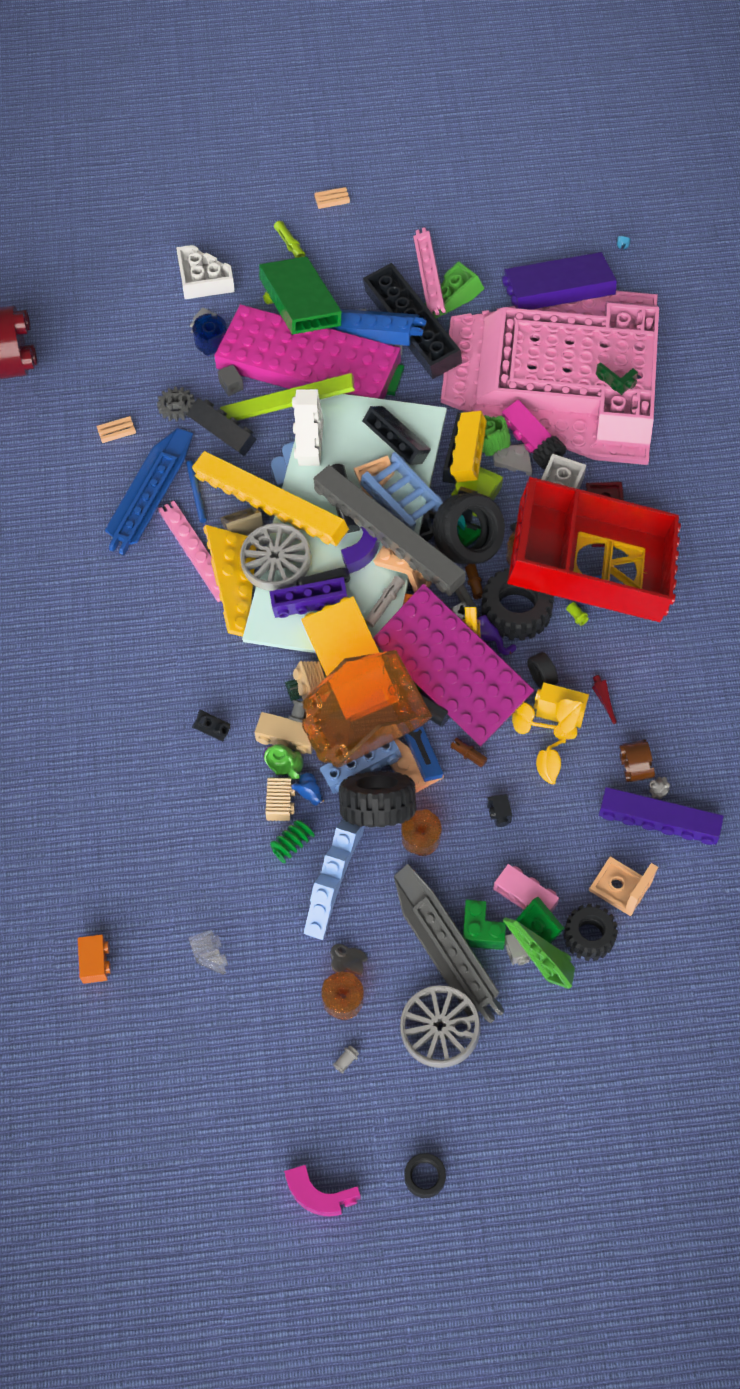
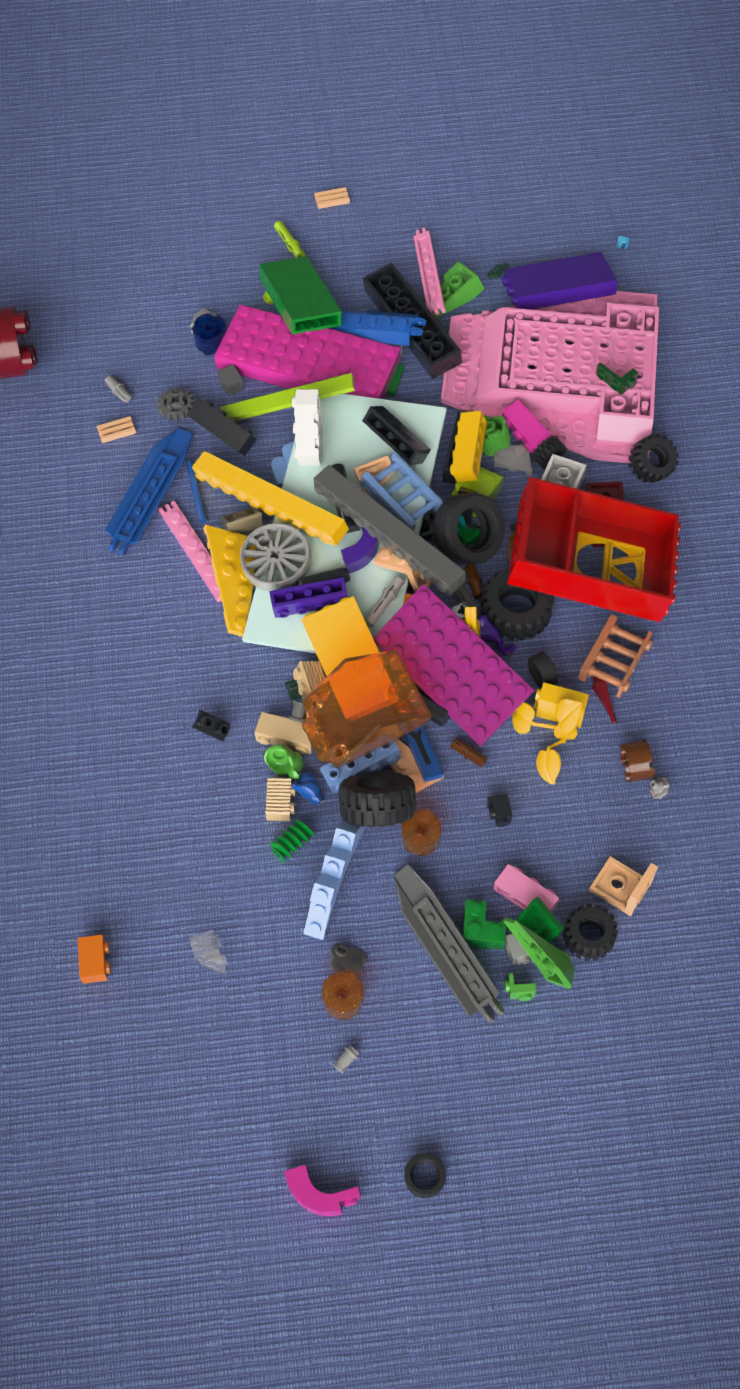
(118, 389): none -> light grey axle
(203, 273): white brick -> none
(448, 1028): light grey piece -> none
(498, 270): none -> tile
(522, 991): none -> bright green bracket
(580, 617): lime pin -> none
(604, 641): none -> nougat fence
(661, 816): dark purple brick -> none
(664, 451): none -> black tyre

